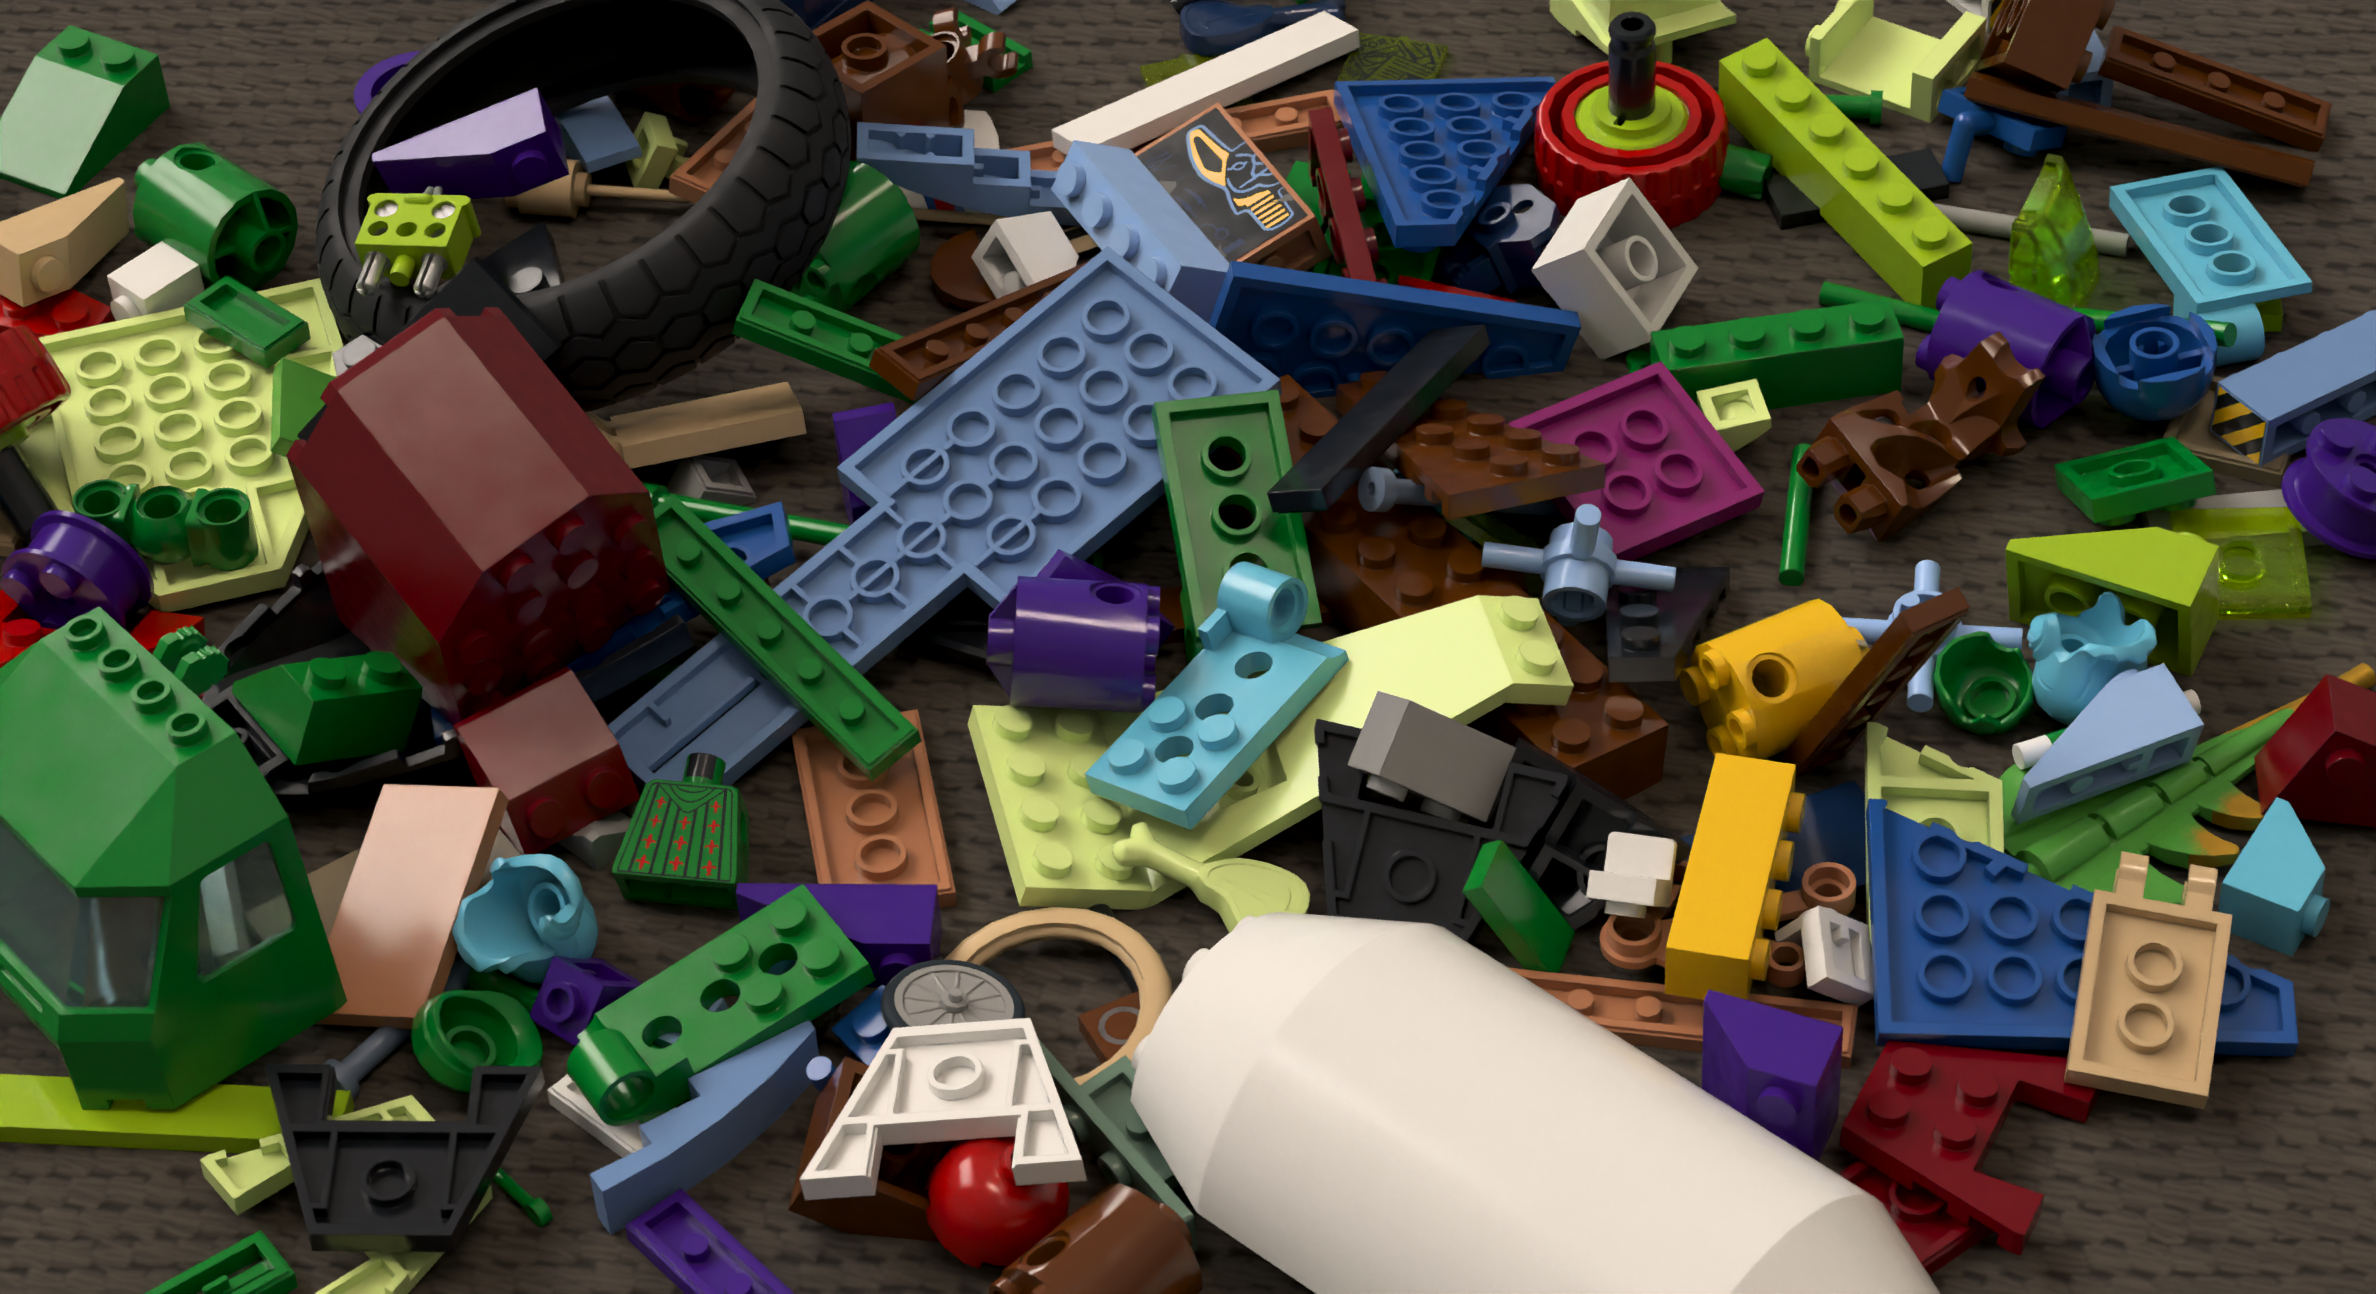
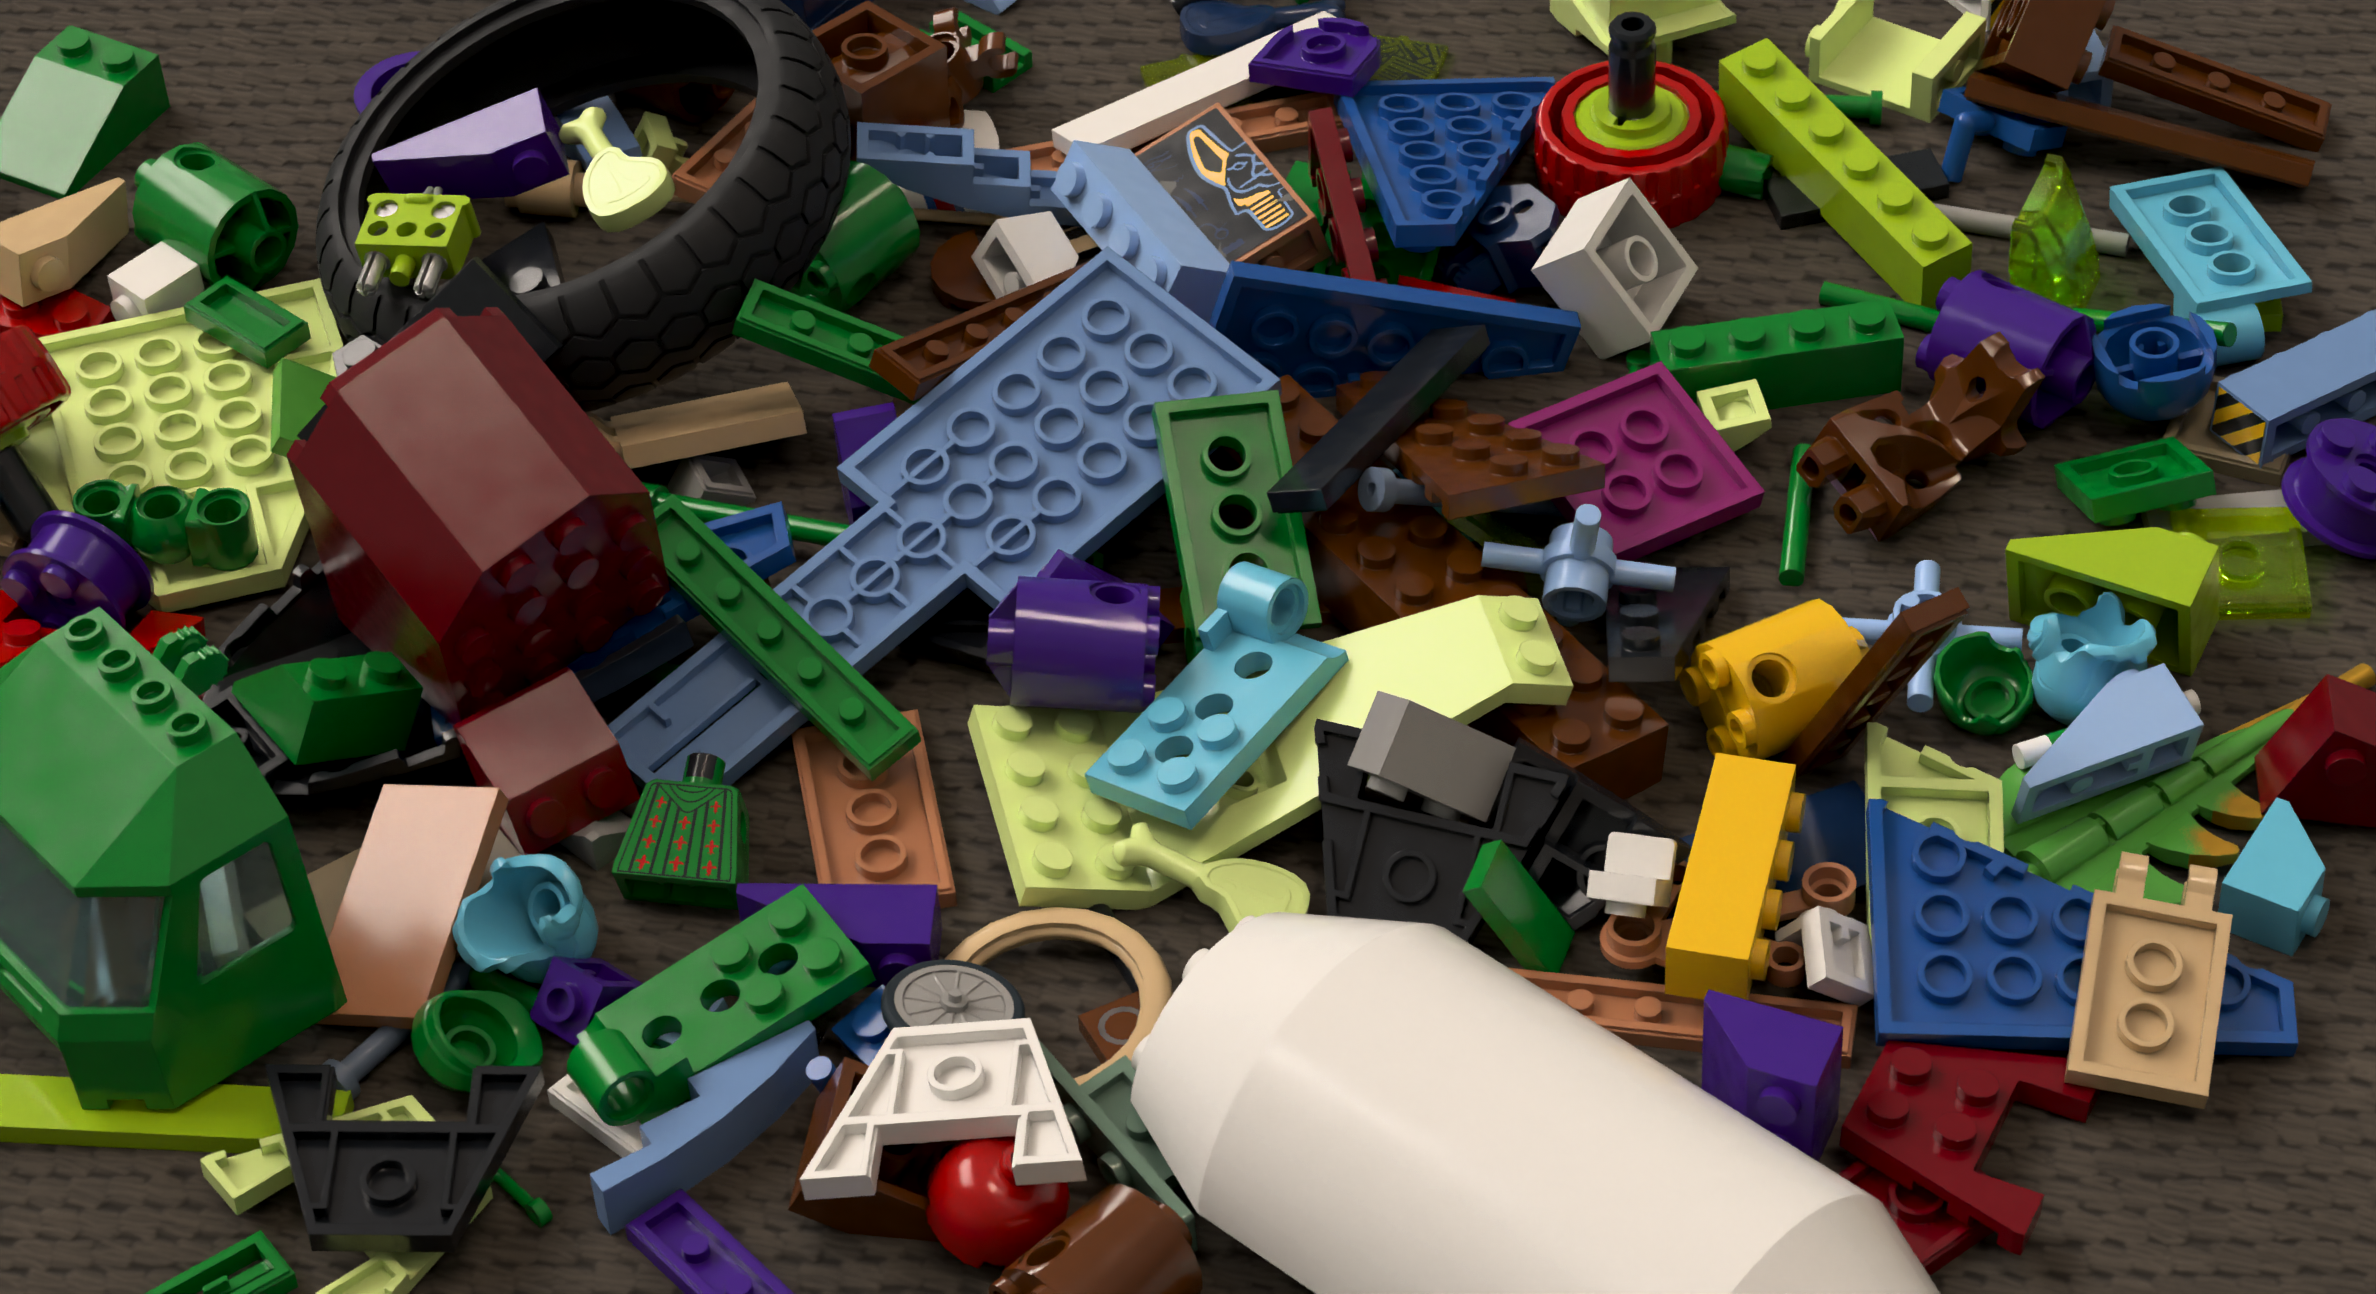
(617, 187): none -> yellowish green piece
(1324, 59): none -> dark purple tile

